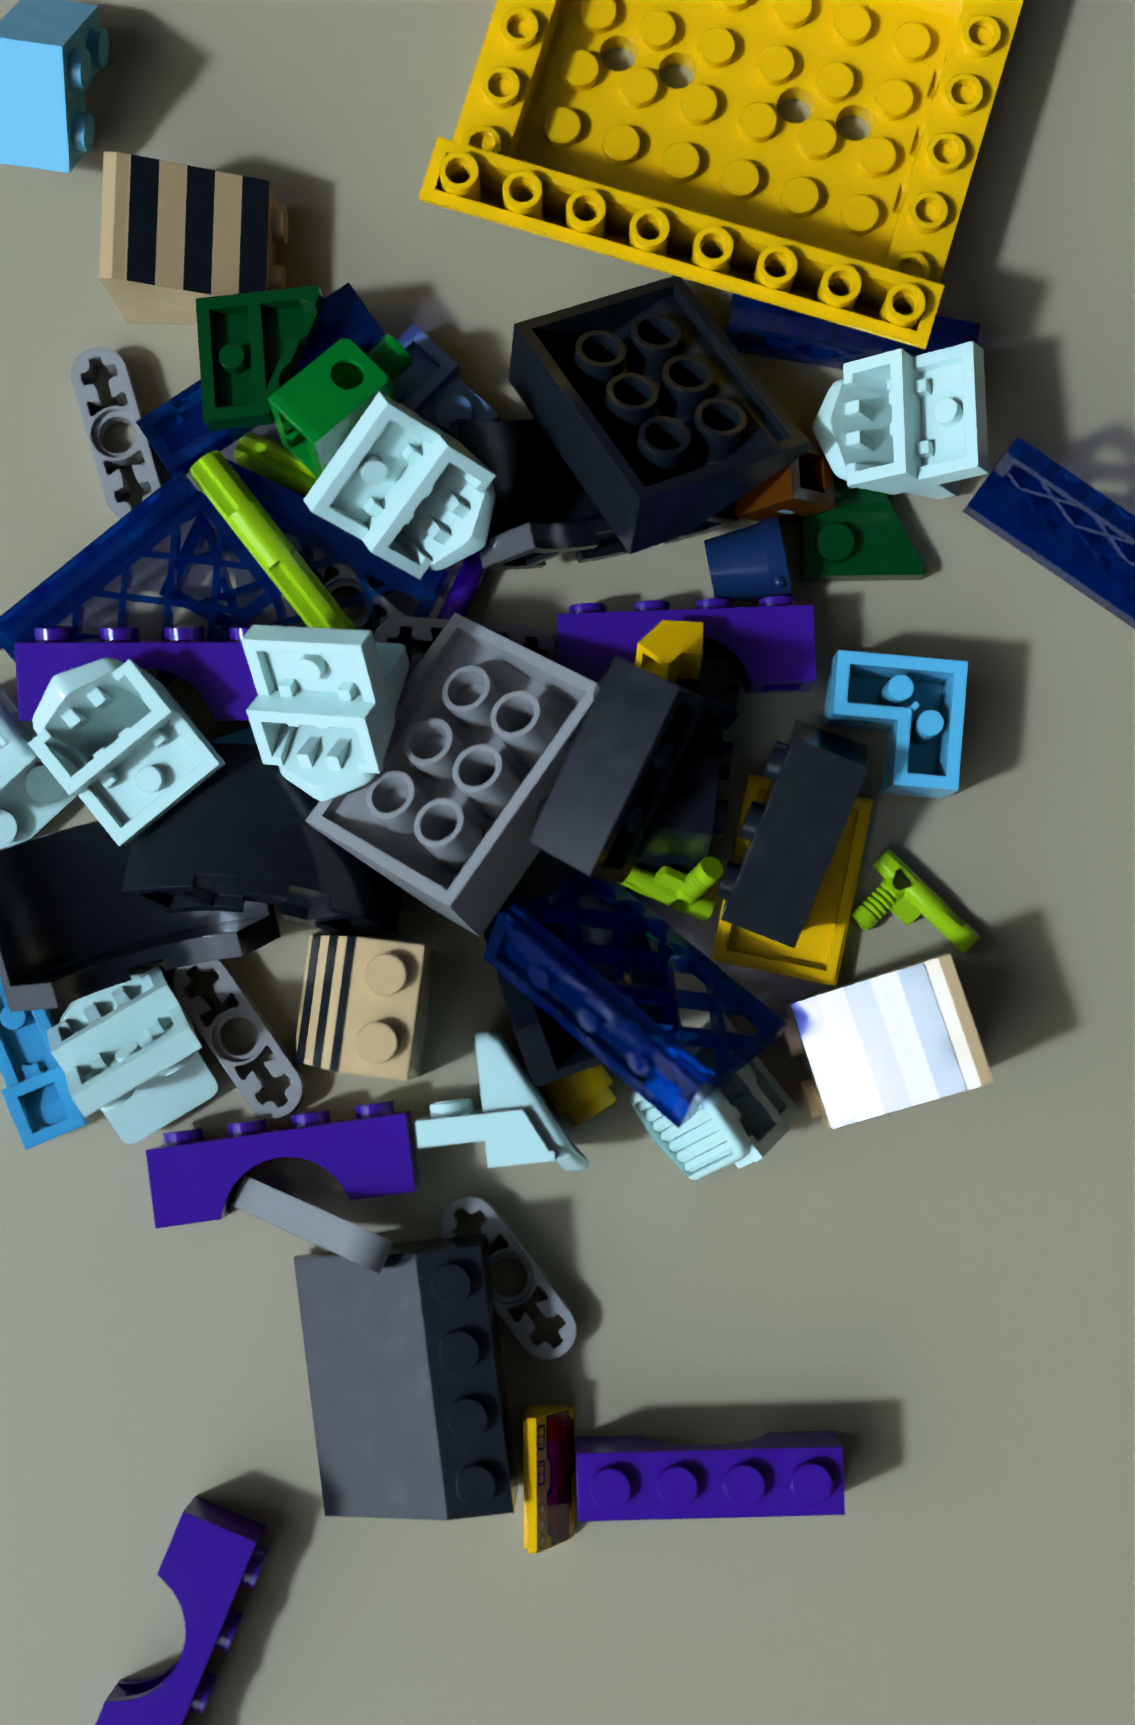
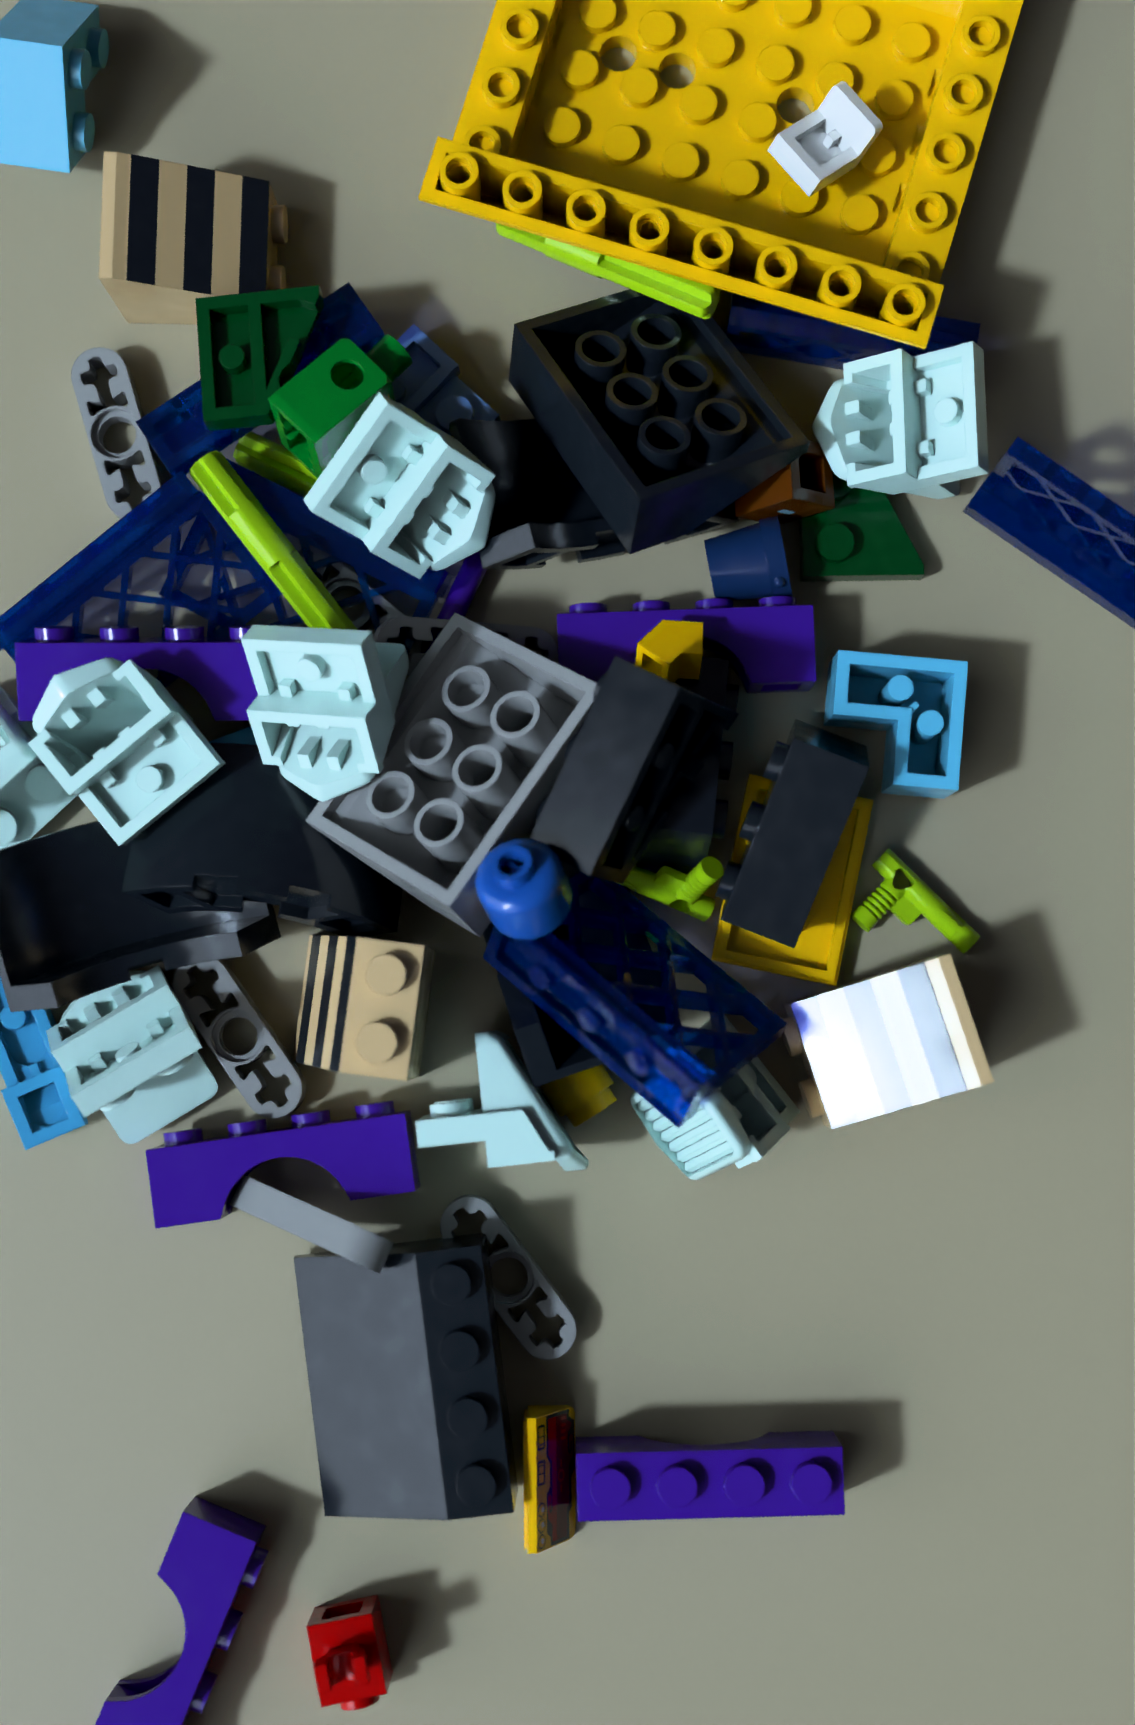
(350, 1653): none -> red brick
(524, 888): none -> blue head
(672, 290): none -> lime axle
(827, 140): none -> white bracket

